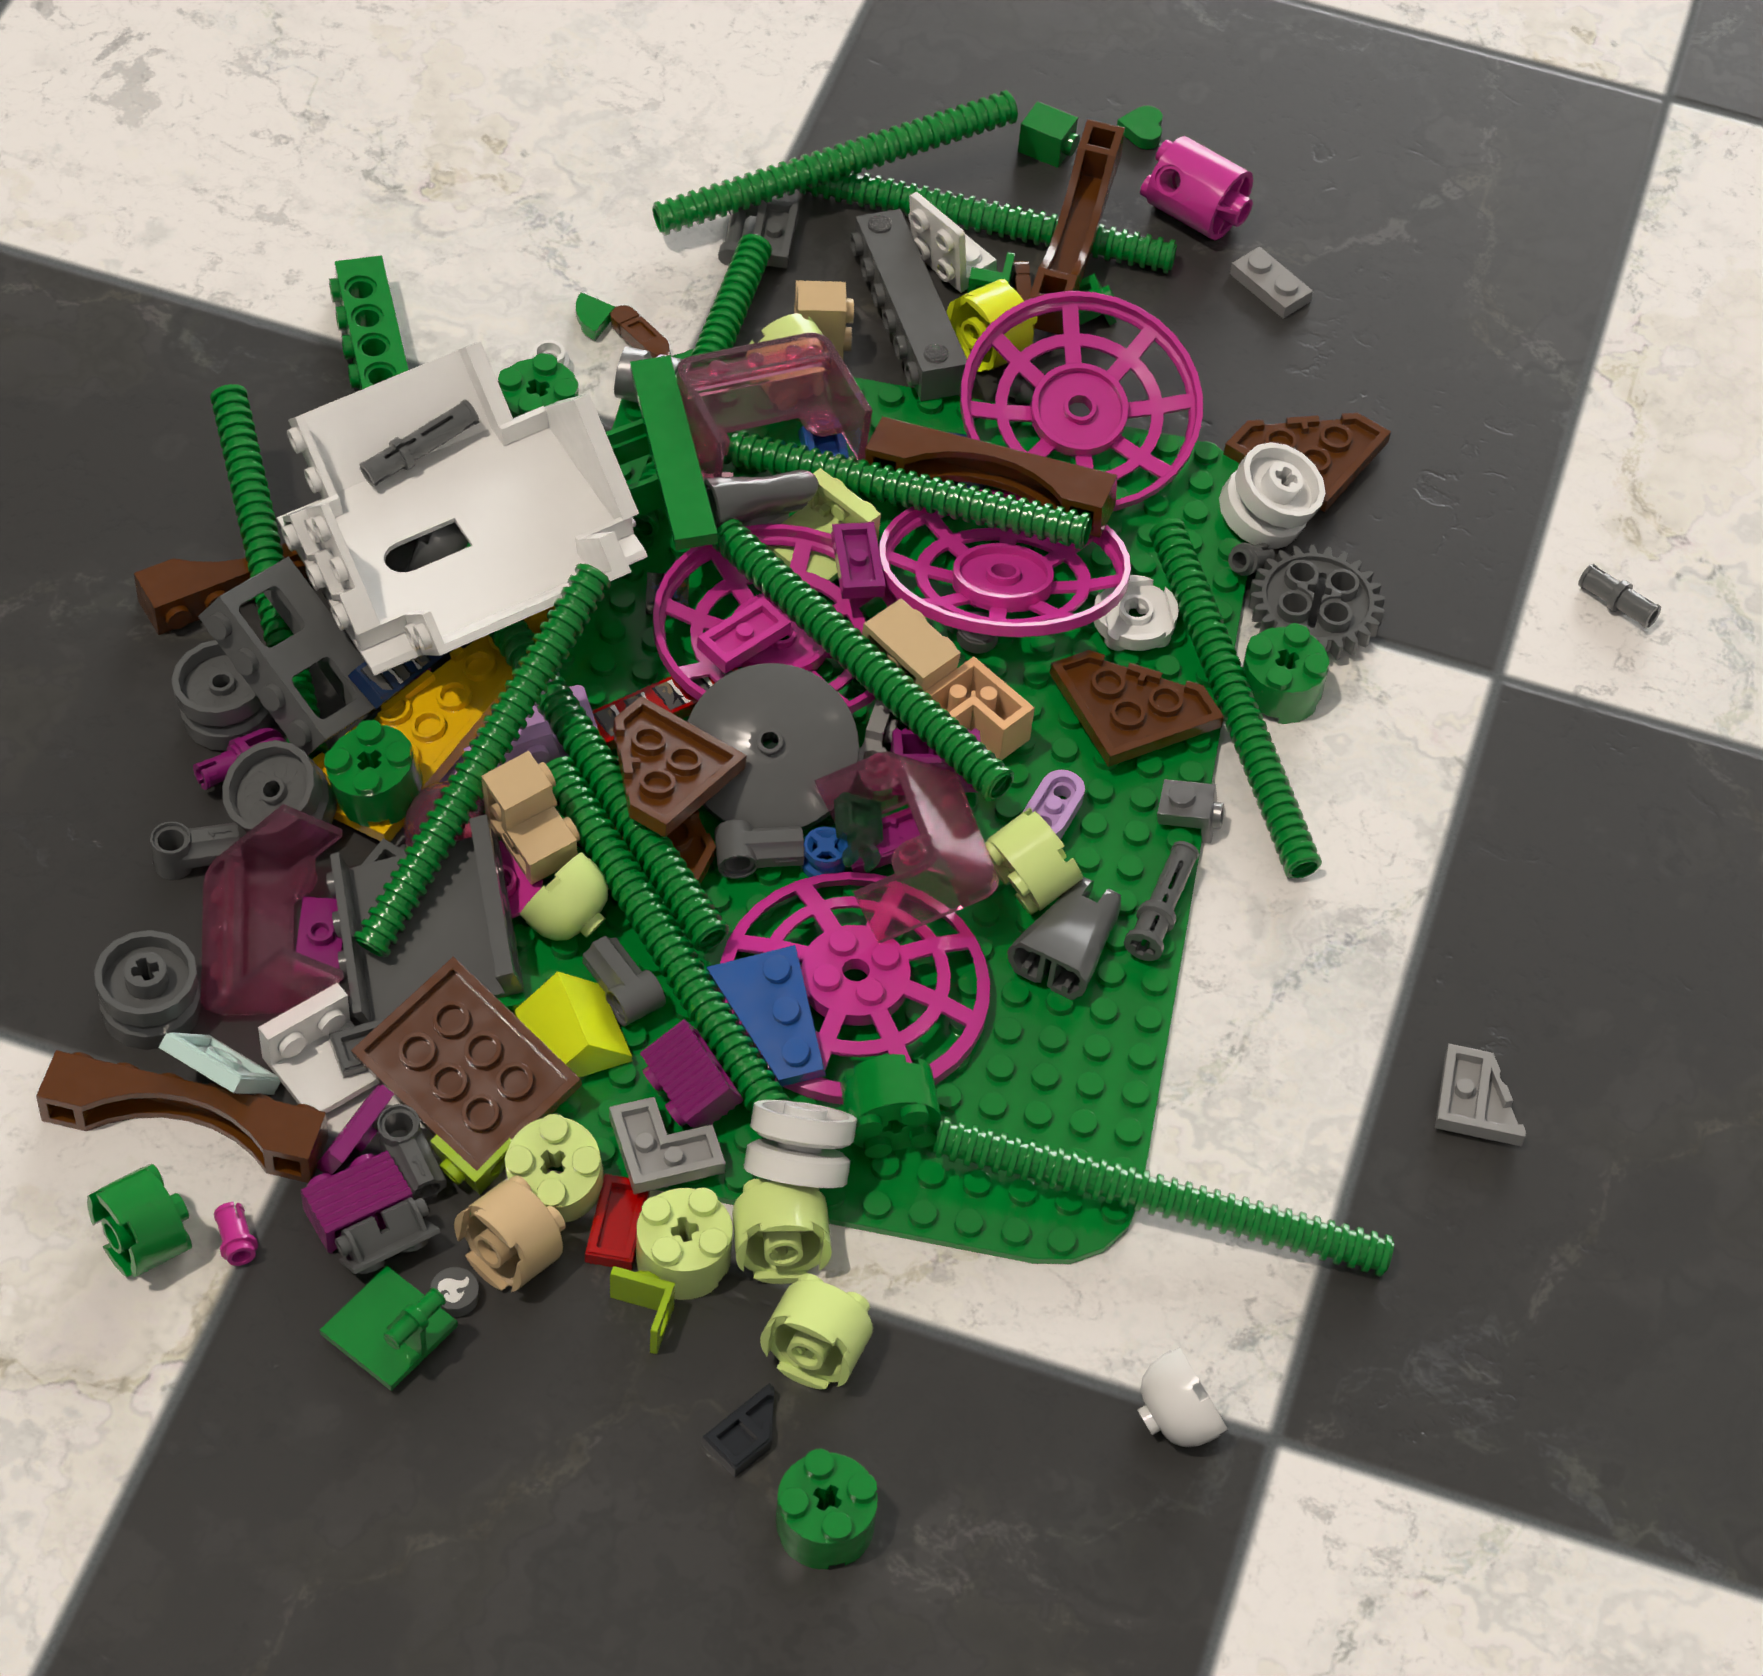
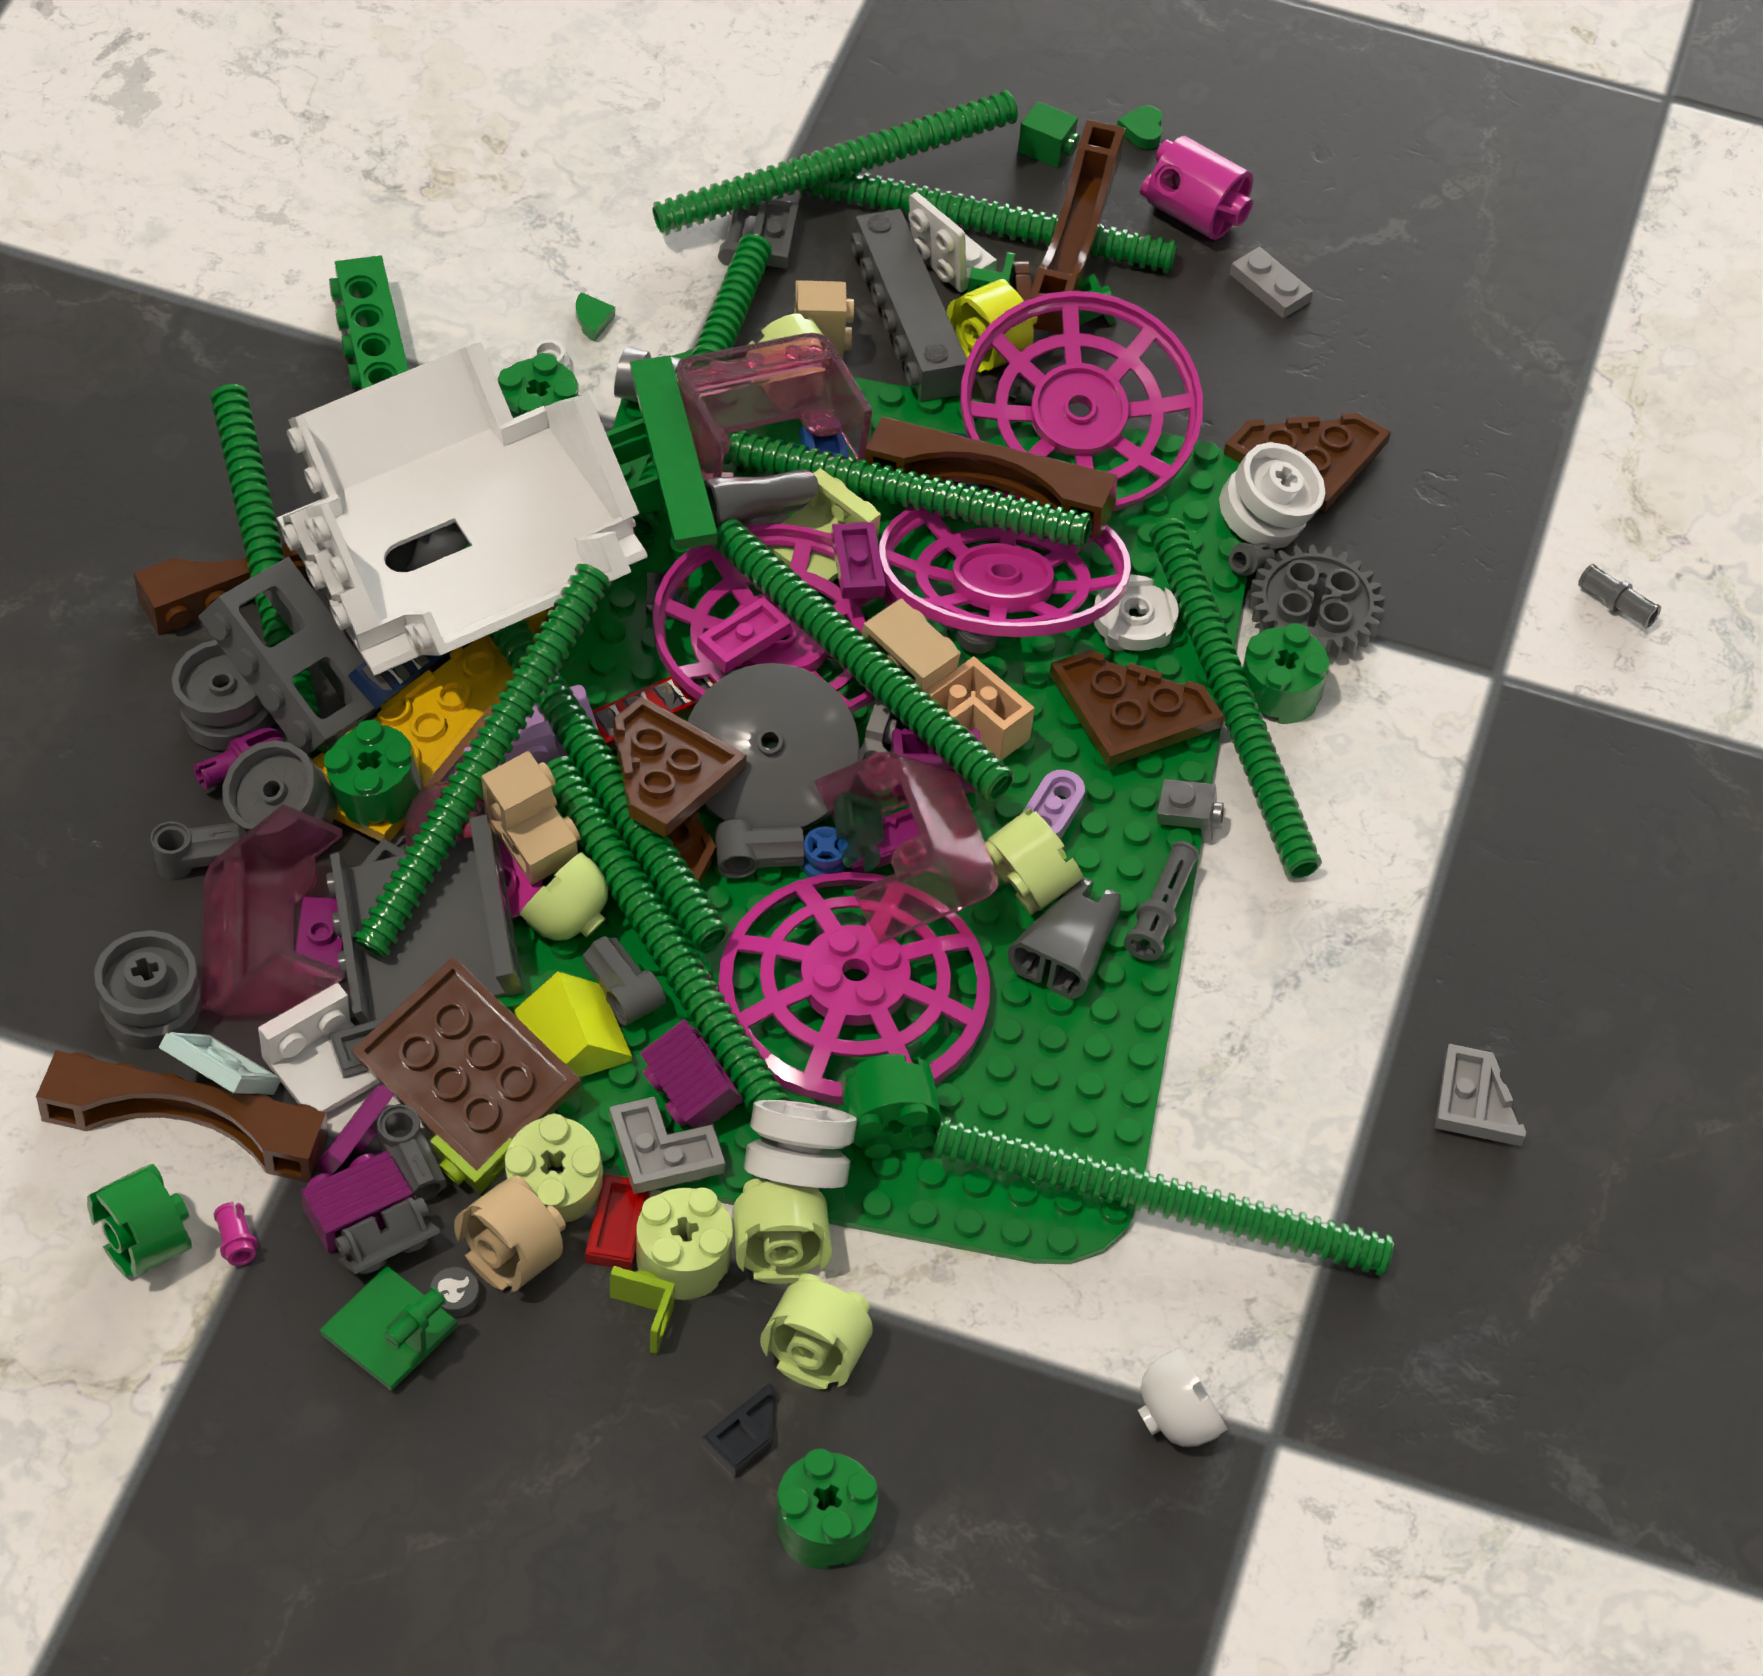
(405, 451): dark grey pin -> none
(638, 331): reddish brown piece -> none
(775, 1010): blue wing -> none

